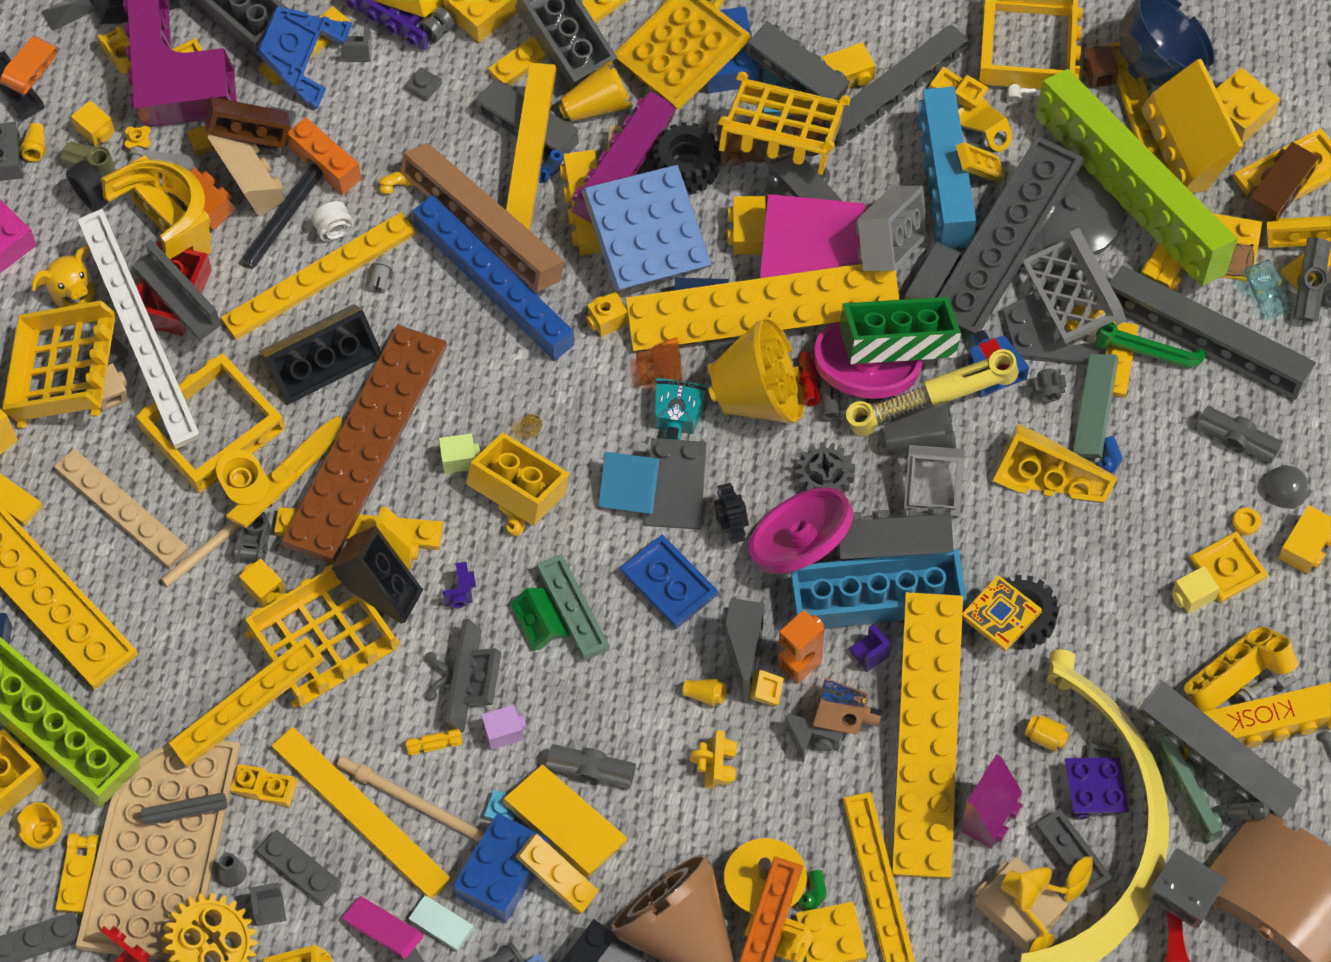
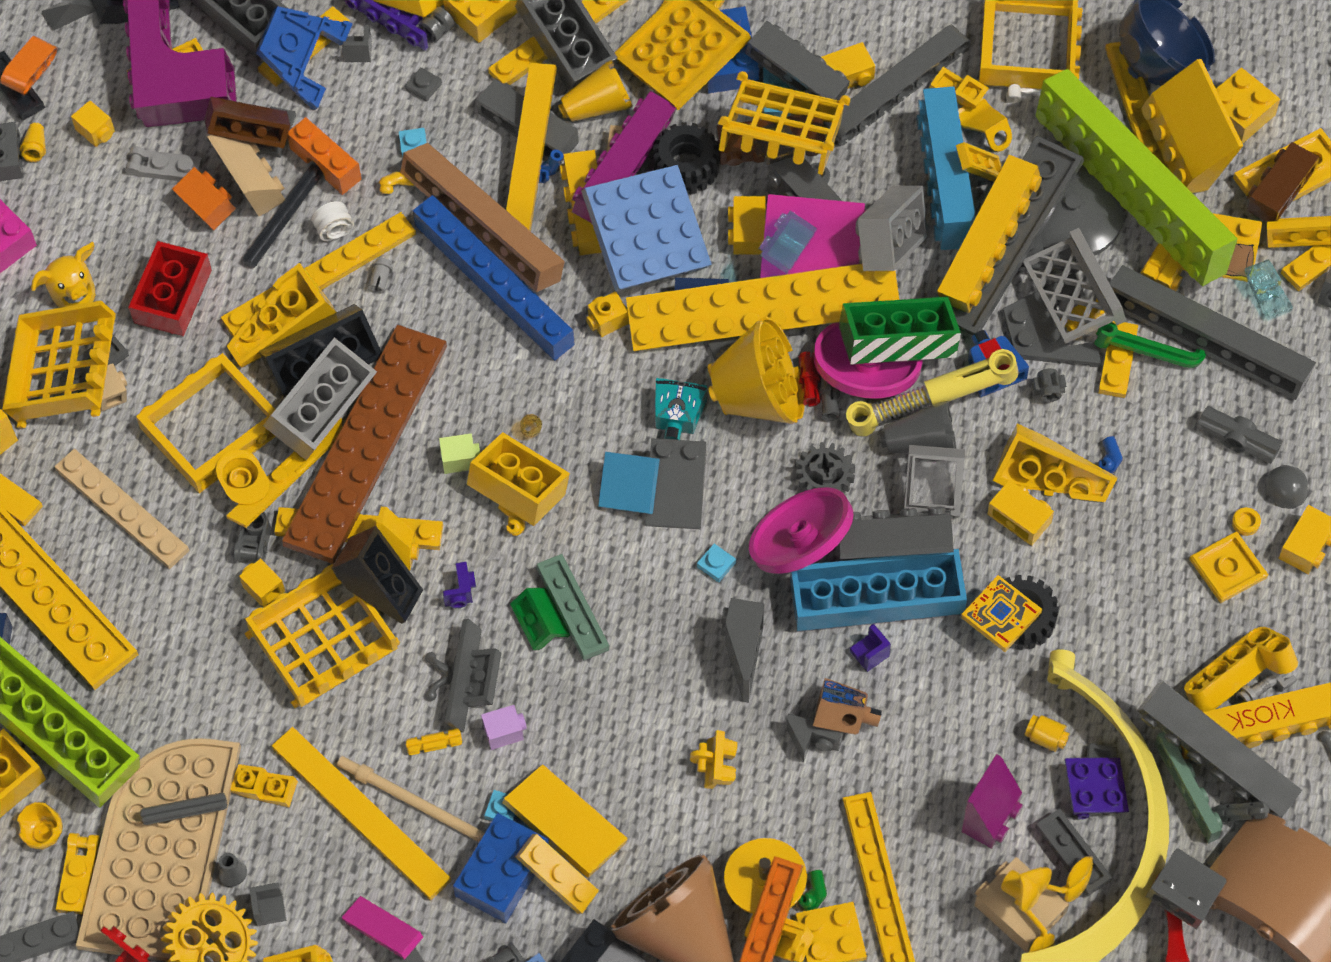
(87, 185): black tyre -> none
(97, 157): olive piece -> none
(114, 46): yellow piece -> none
(139, 329): white plate -> none
(143, 141): yellow plate -> none
(177, 292): dark grey fence -> none
(180, 228): yellow piece -> none
(200, 141): yellow tile -> none
(204, 550): tan bar -> none
(246, 701): yellow plate -> none
(288, 309): none -> yellow wedge
(299, 867): dark grey plate -> none
(320, 398): none -> light grey brick
(411, 139): none -> medium azure plate
(441, 923): light aqua tile -> none
(591, 766): dark grey piece -> none
(666, 363): clear orange piece -> none
(669, 581): blue plate -> none
(706, 690): yellow cone -> none
(716, 562): none -> medium azure plate
(731, 513): black gear -> none
(766, 688): yellow plate -> none
(787, 242): none -> clear light blue brick
(802, 644): orange arch -> none
(927, 736): yellow plate -> none
(934, 272): dark grey beam -> none
(989, 233): none -> yellow brick
(1020, 512): none -> yellow brick
(1095, 405): sand green tile -> none
(1100, 66): reddish brown brick -> none
(1195, 590): light yellow brick -> none
(1309, 296): dark grey piece -> none

